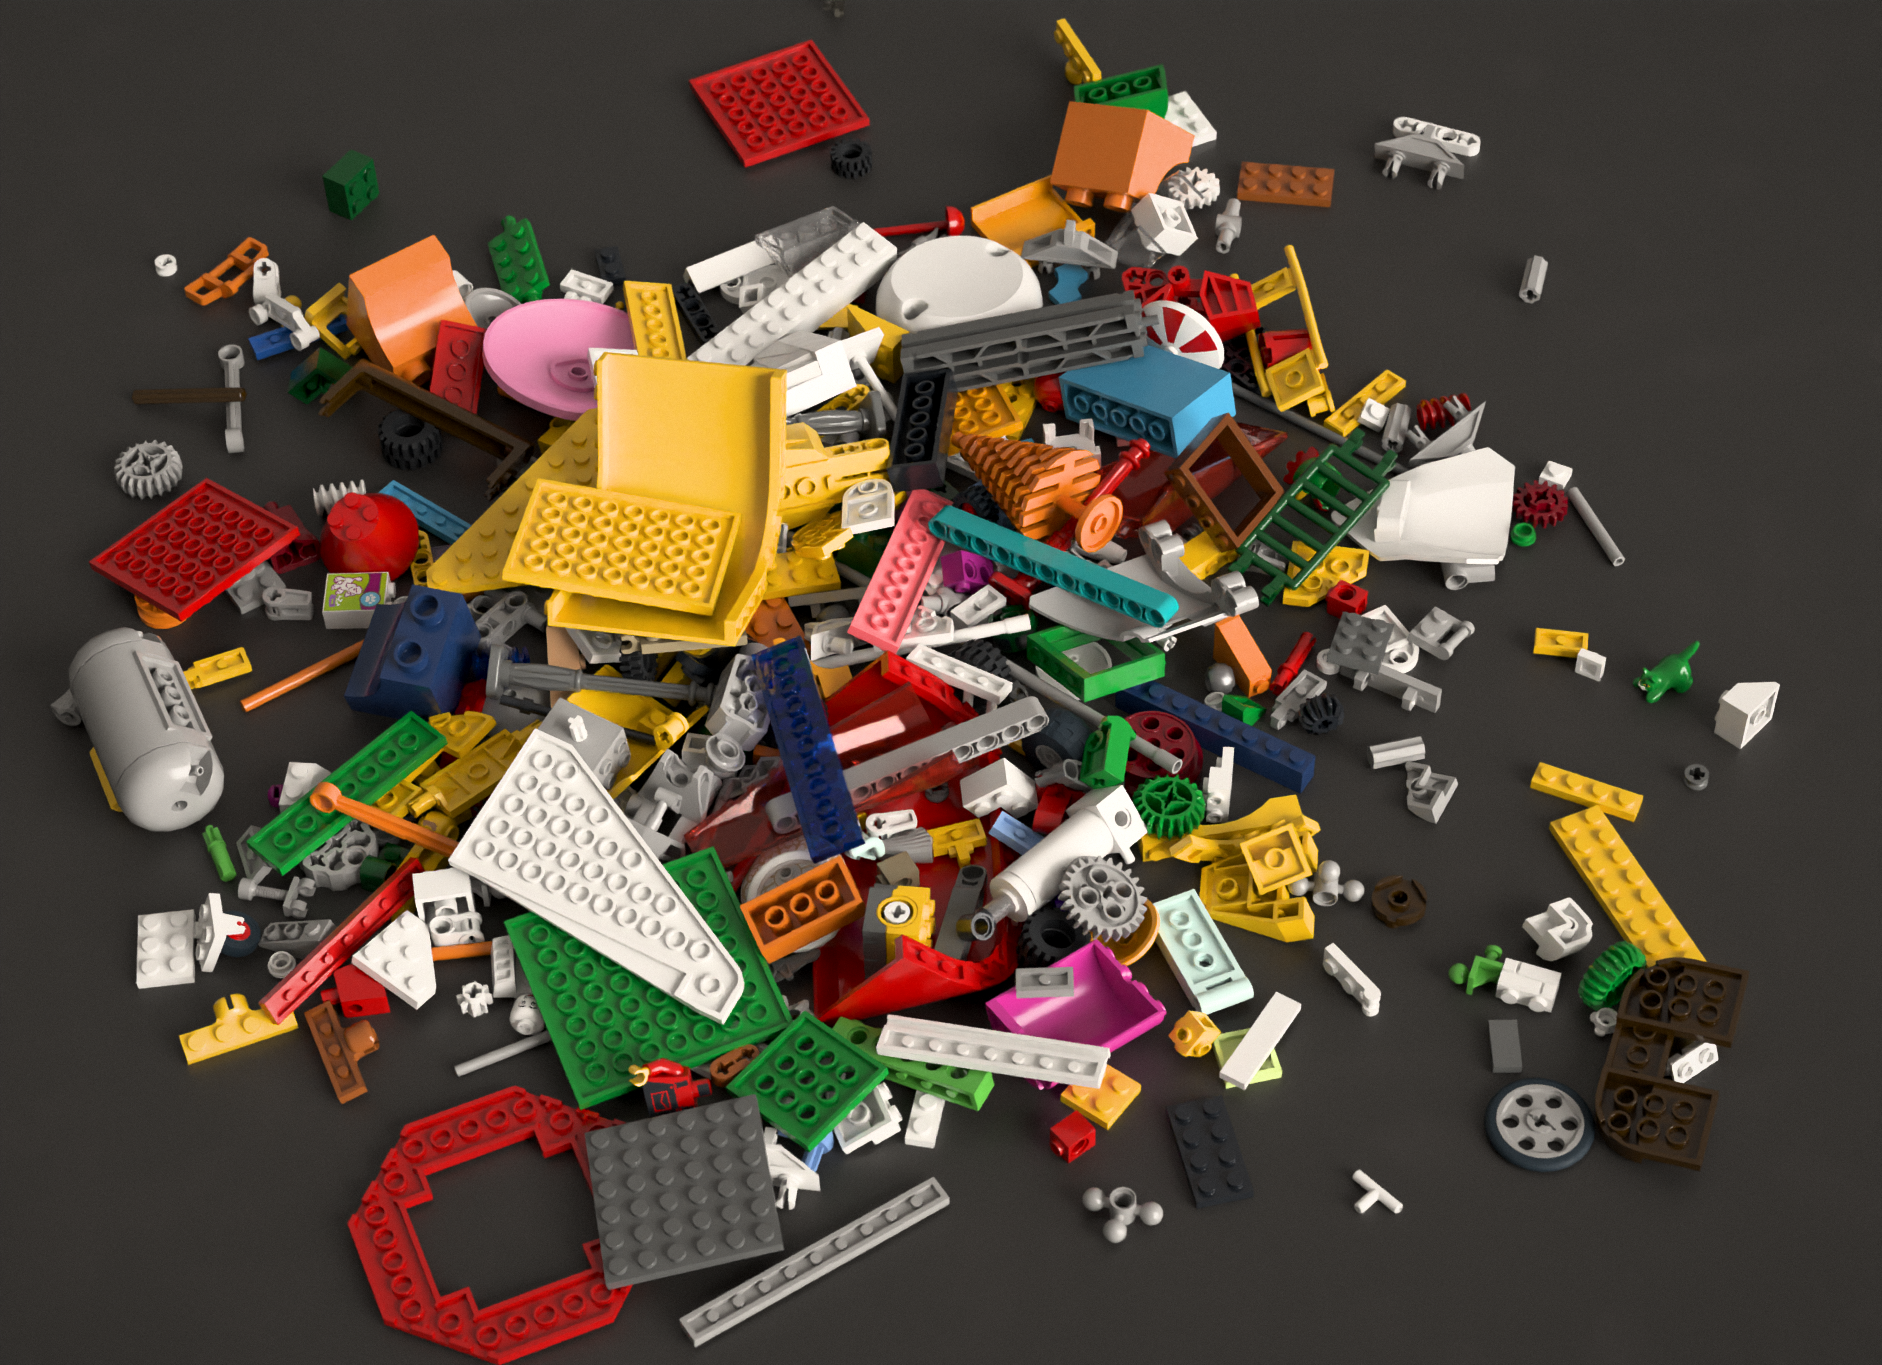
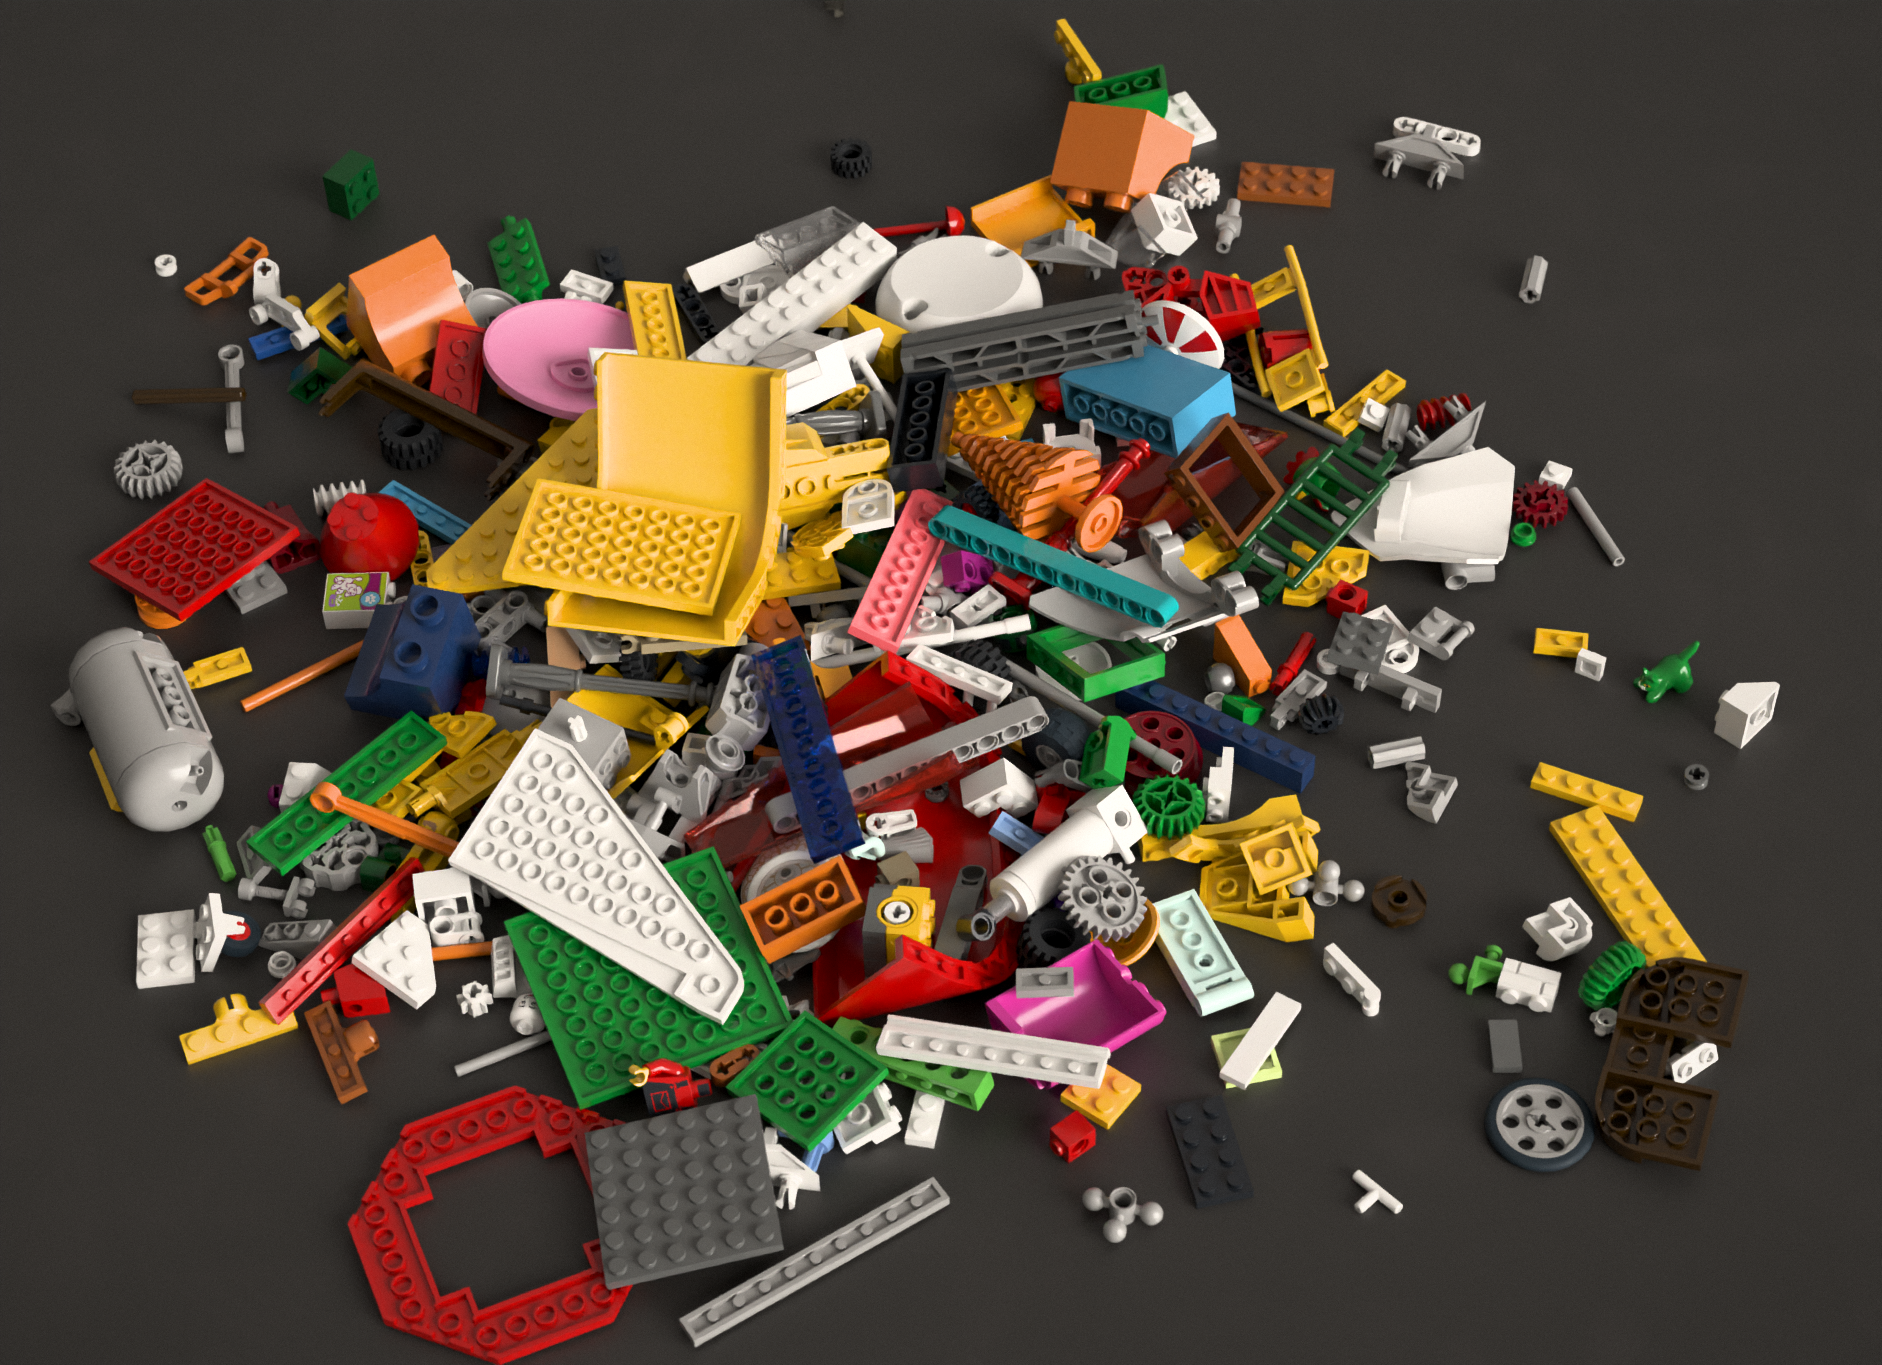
(288, 605): light grey piece -> none
(778, 103): red plate -> none
(958, 840): yellow hinge -> none
(1069, 280): dark azure tile -> none
(1194, 1034): yellow brick -> none

